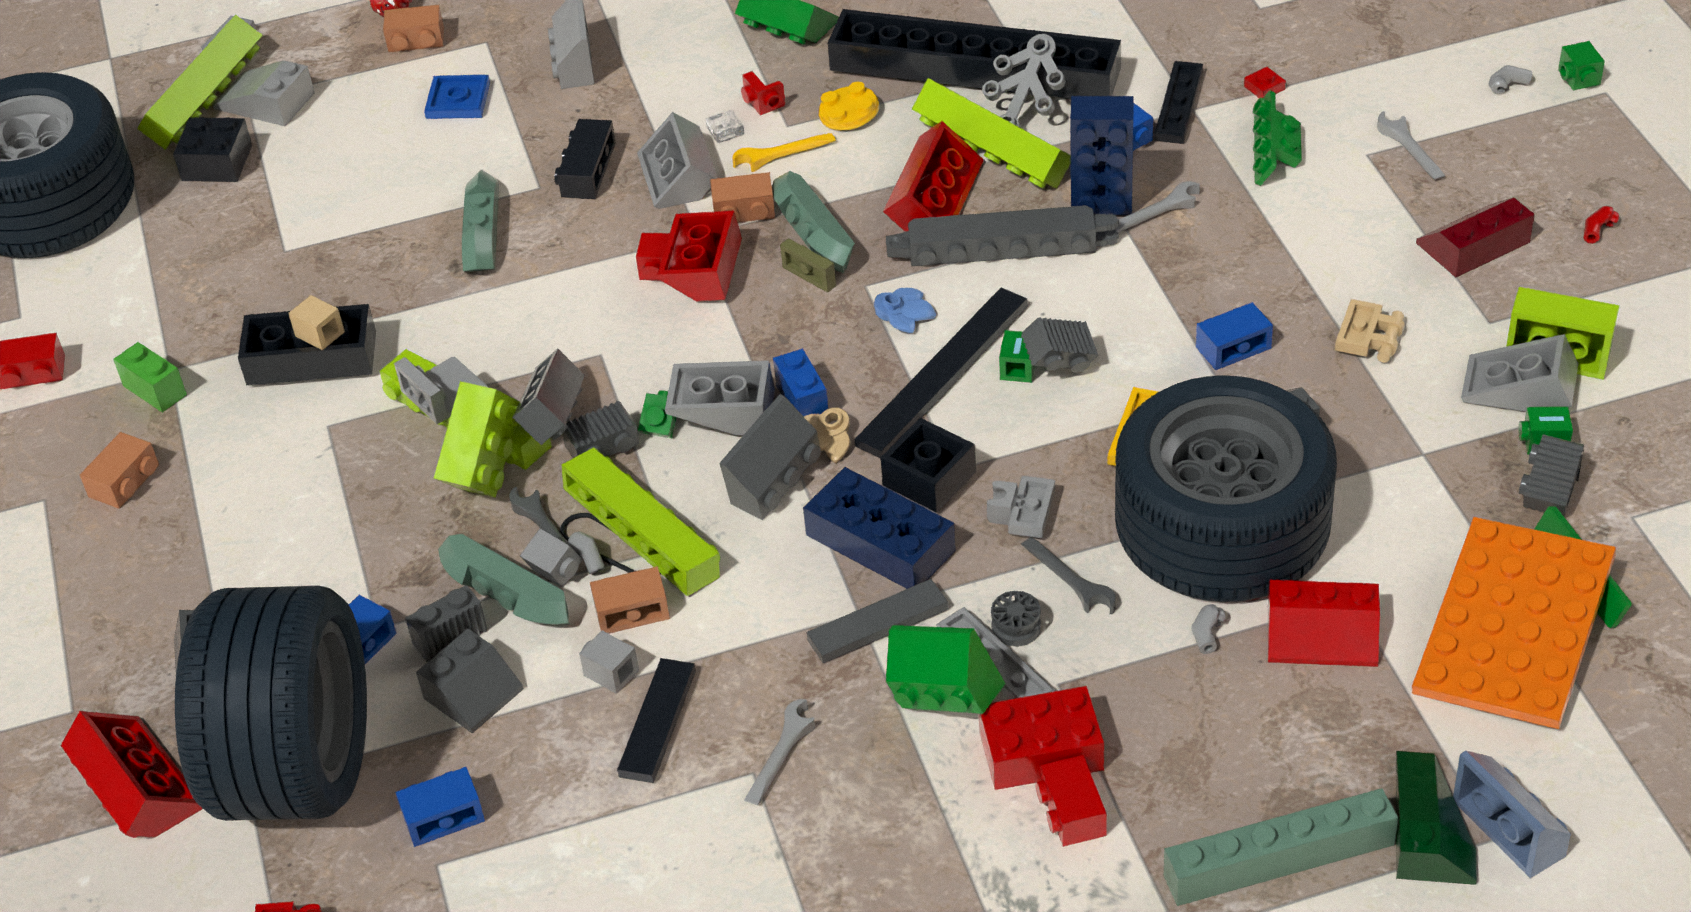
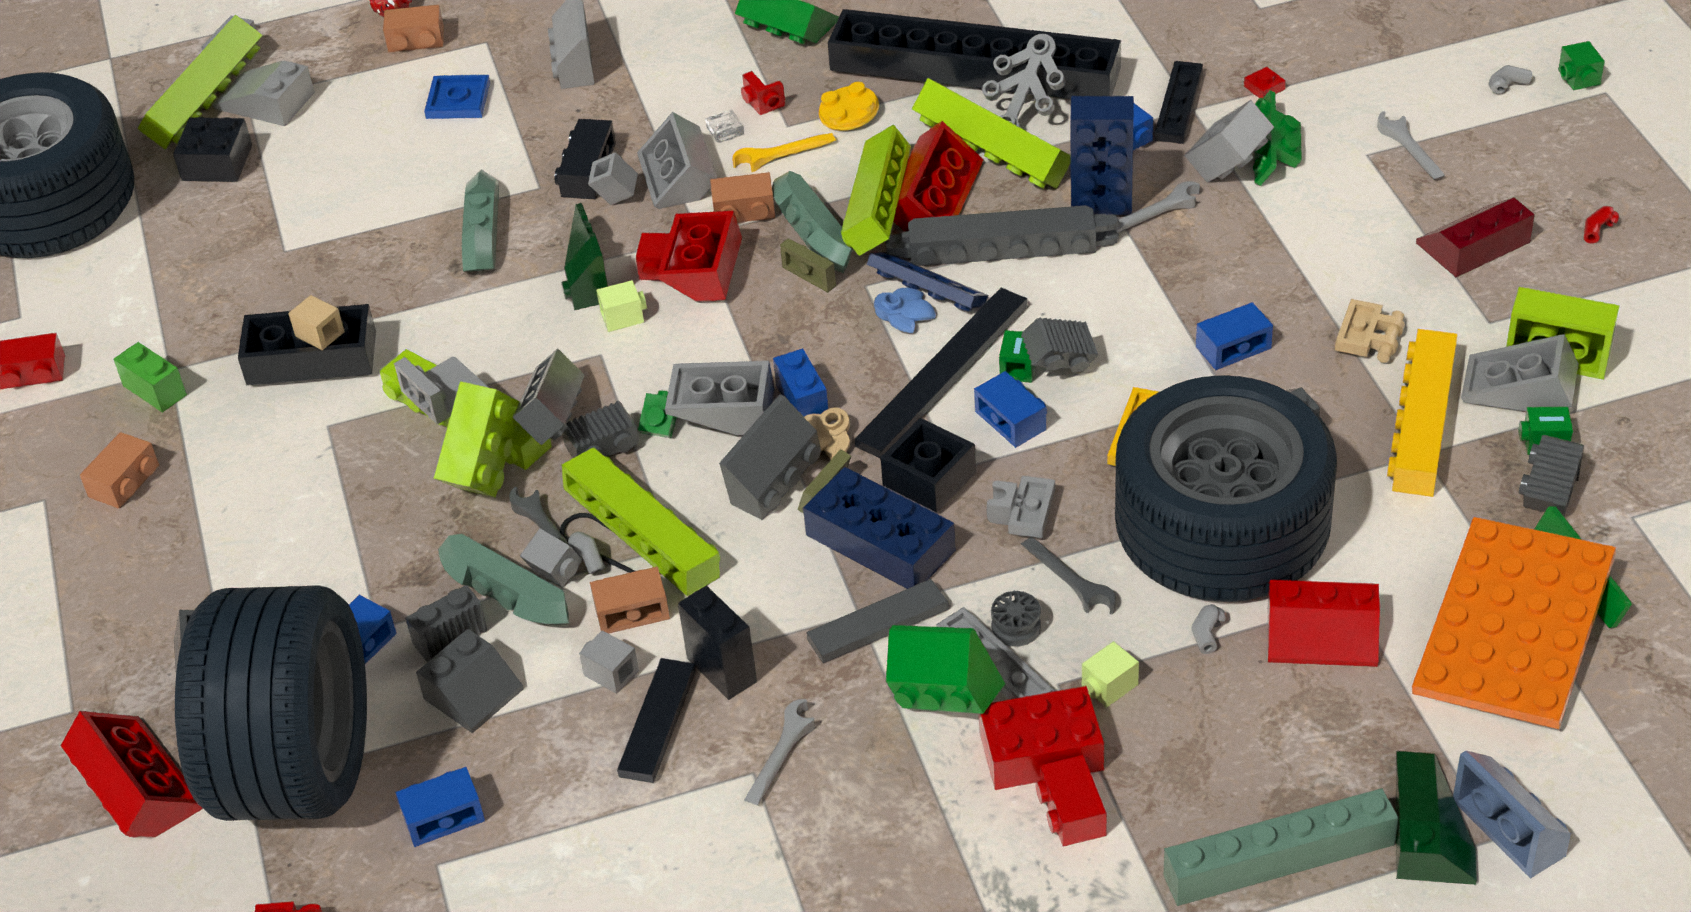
(583, 263): none -> dark green wedge
(613, 178): none -> light grey brick
(621, 305): none -> yellowish green brick
(717, 642): none -> black brick
(835, 465): none -> olive plate
(876, 190): none -> lime brick
(937, 285): none -> dark blue plate
(1010, 409): none -> blue brick
(1110, 674): none -> yellowish green brick
(1230, 142): none -> light grey brick
(1424, 412): none -> yellow brick

